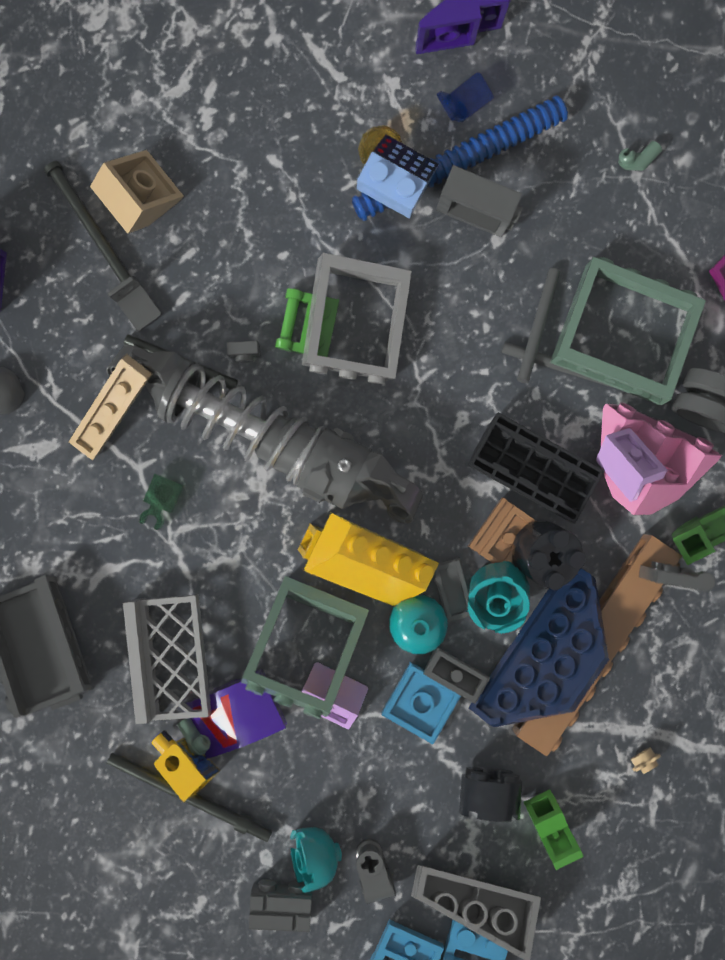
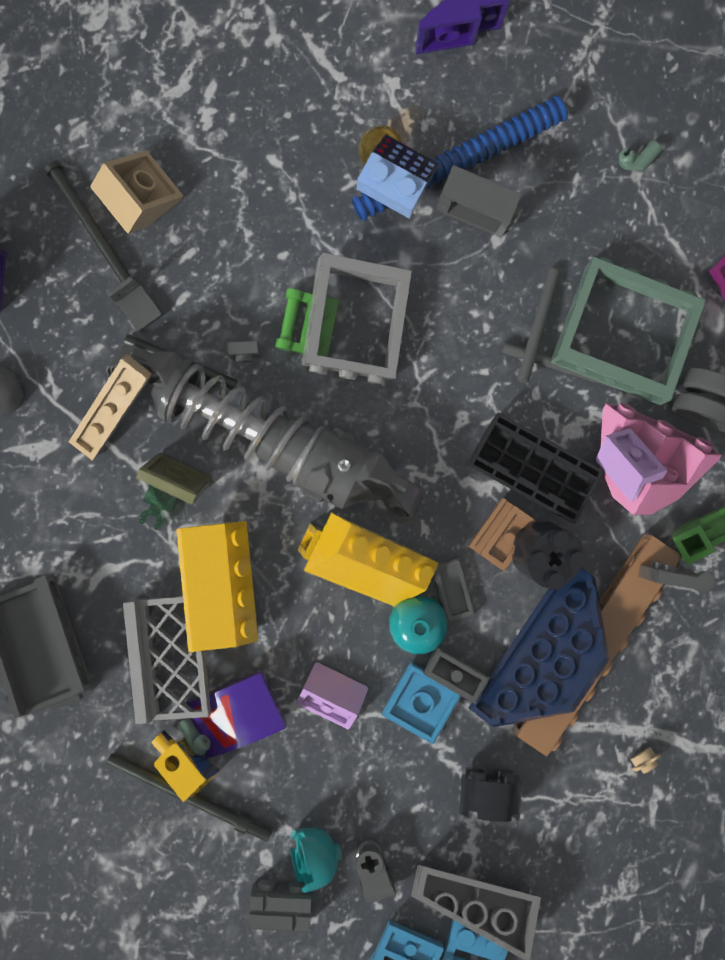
(174, 477): none -> olive plate
(217, 586): none -> yellow slope
(321, 601): sand green window -> none
(466, 98): clear blue bracket -> none
(499, 597): teal brick -> none
(553, 829): bright green brick -> none

